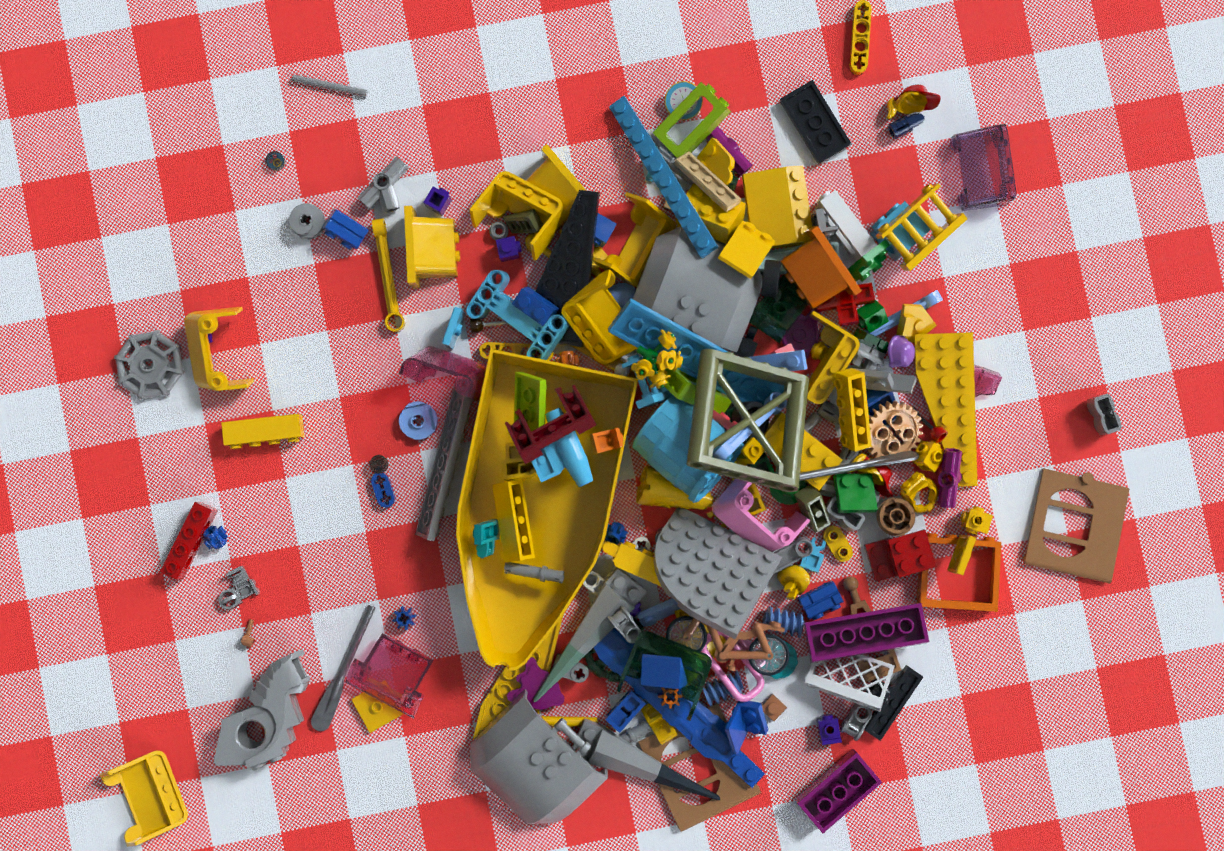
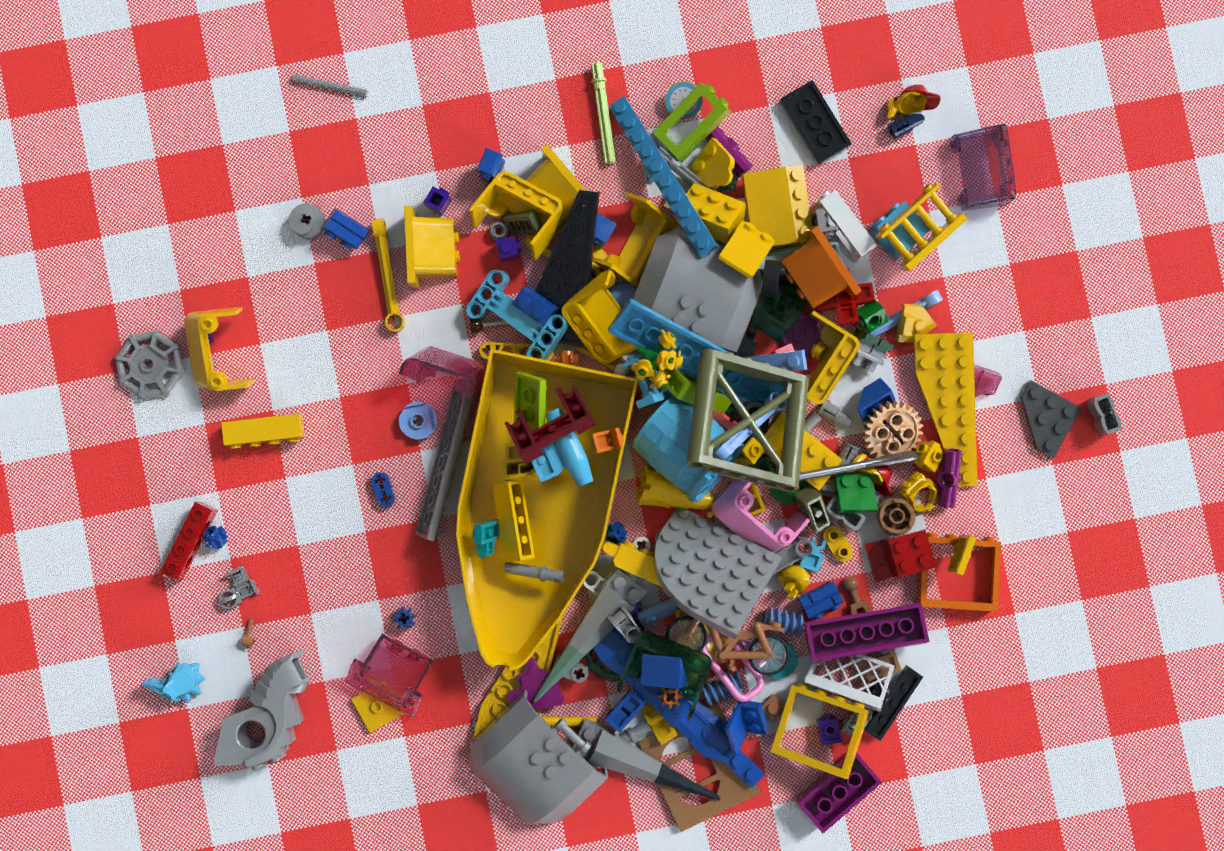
(150, 796): yellow windscreen -> none
(179, 684): none -> medium azure head
(275, 161): clear smoke tile -> none
(328, 704): flat silver piece -> none
(378, 464): clear smoke plate -> none
(386, 194): light grey piece -> none
(454, 328): medium azure plate -> none
(490, 165): none -> blue brick
(603, 112): none -> yellowish green axle
(707, 181): tan tile -> none
(843, 772): none -> yellow window
(853, 409): yellow brick -> none
(860, 37): yellow beam -> none
(869, 261): green plate -> none
(888, 381): light grey bracket -> none
(900, 352): medium lavender helmet -> none
(937, 433): red hinge -> none
(982, 521): yellow brick -> none
(1047, 417): none -> dark grey plate
(1105, 529): medium nougat door -> none

